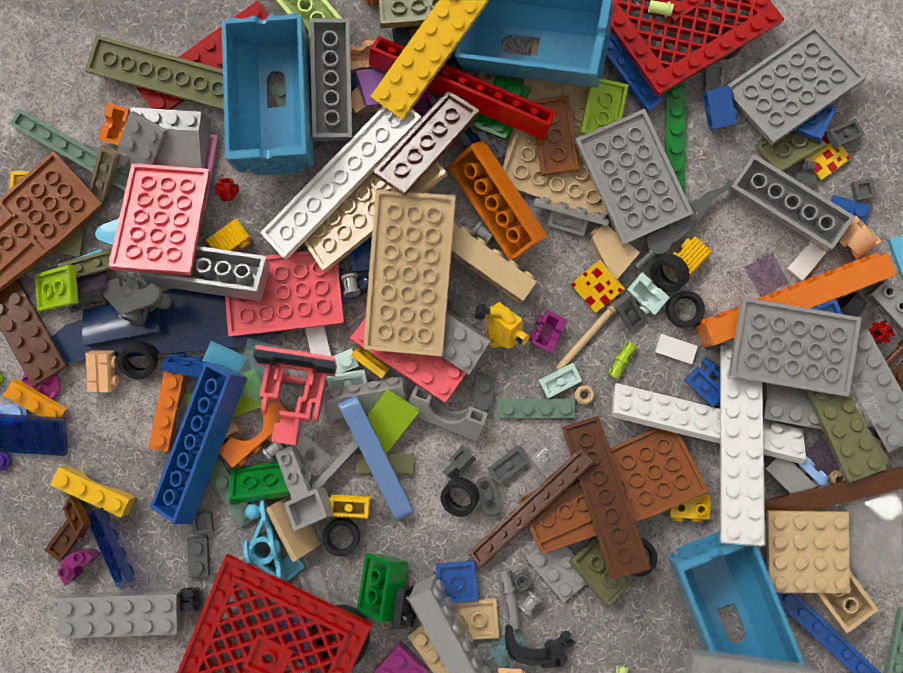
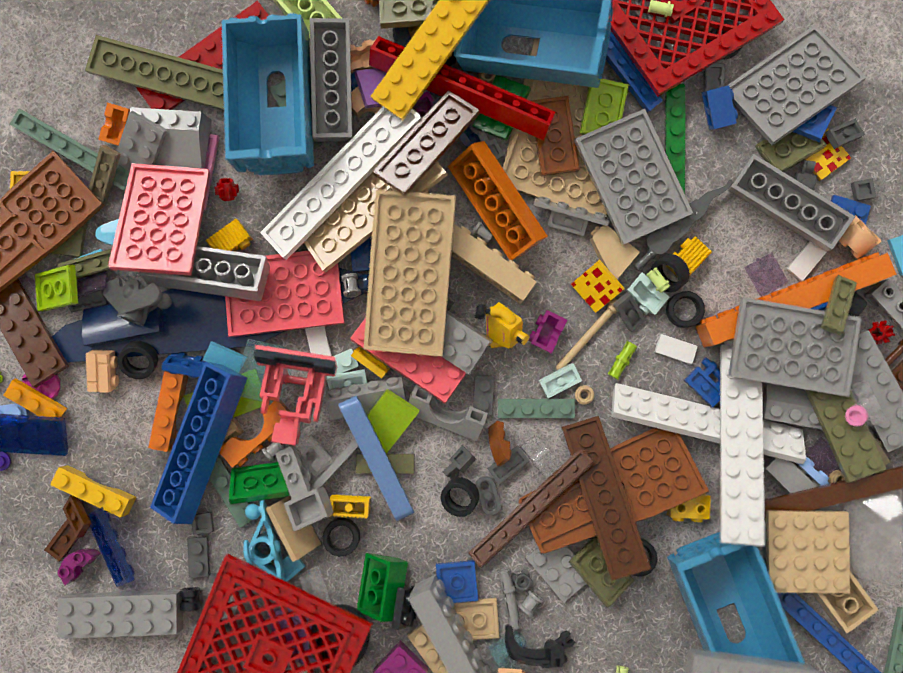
(499, 447): none -> dark orange slope
(658, 280): none -> yellowish green pin
(838, 305): none -> olive tile
(856, 415): none -> bright pink tile

